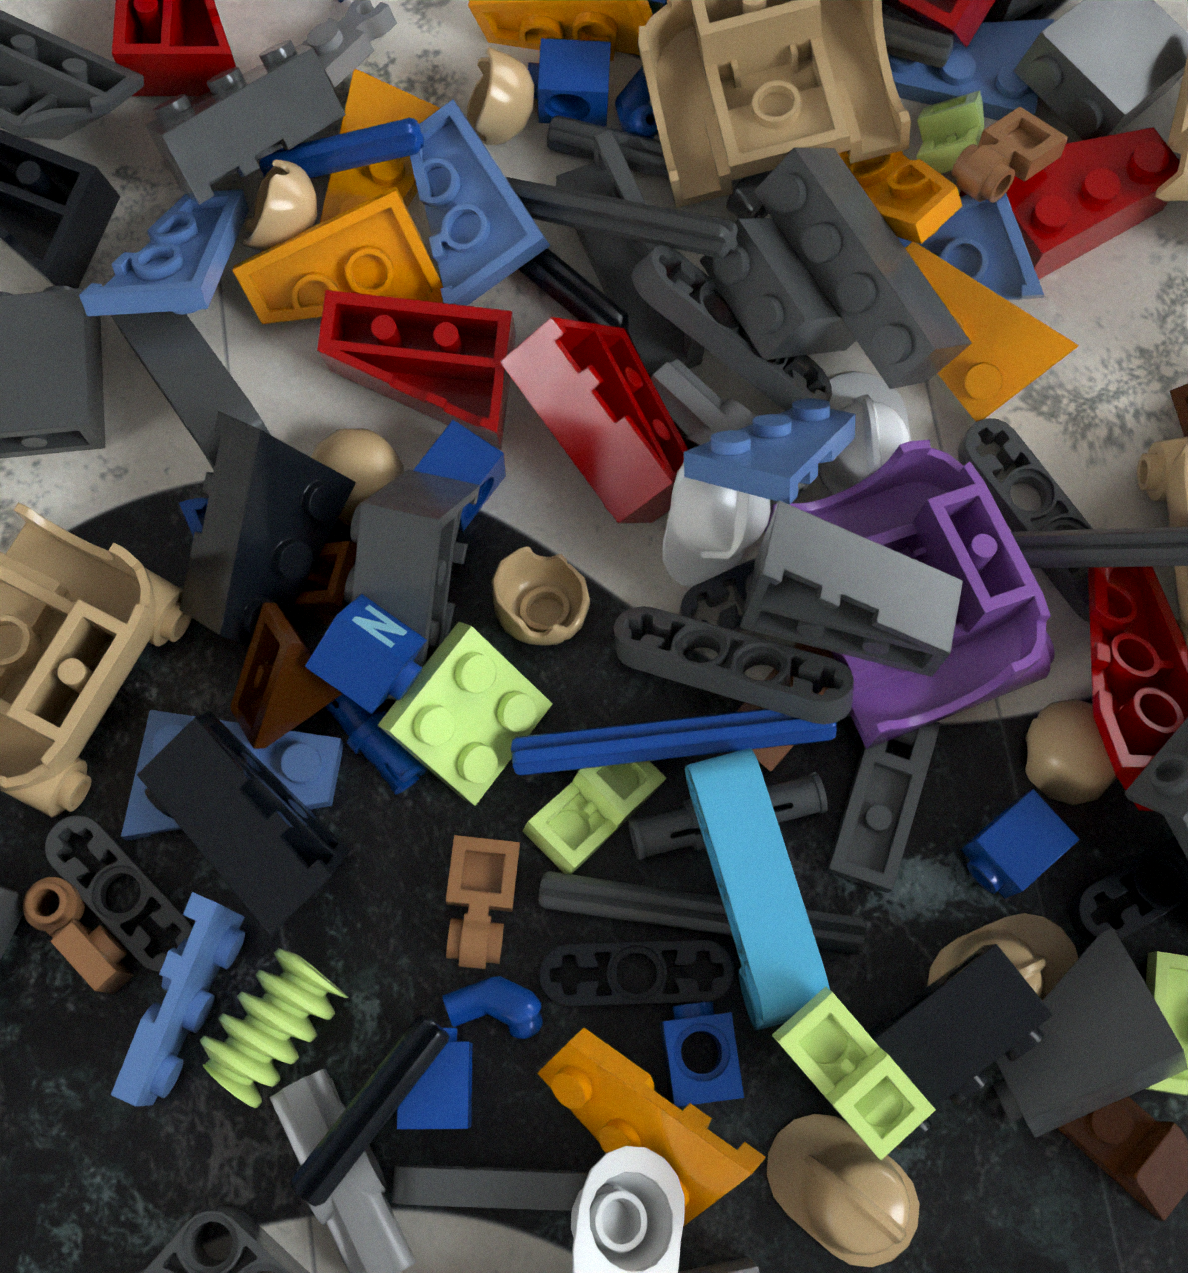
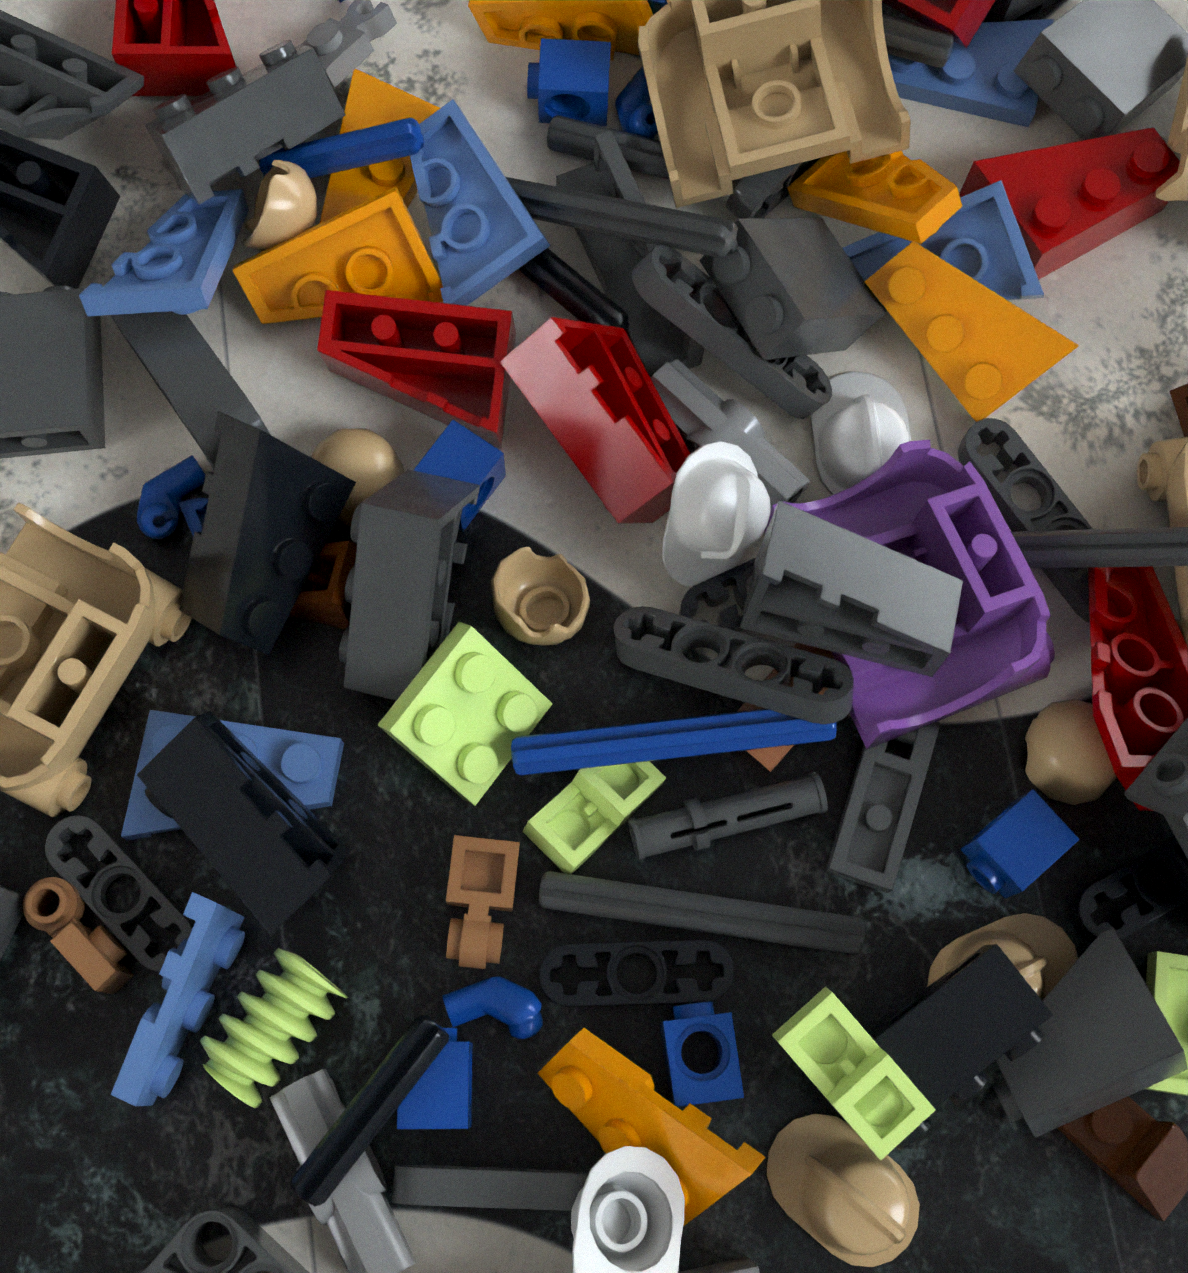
(161, 496): none -> blue arm
(274, 684): reddish brown slope -> none
(368, 654): blue brick -> none
(385, 754): blue pin -> none
(500, 98): tan hair -> none
(756, 887): medium azure beam -> none
(773, 451): medium blue wing -> none
(861, 266): dark grey brick -> none
(950, 129): yellowish green slope -> none
(1008, 148): medium nougat plate -> none

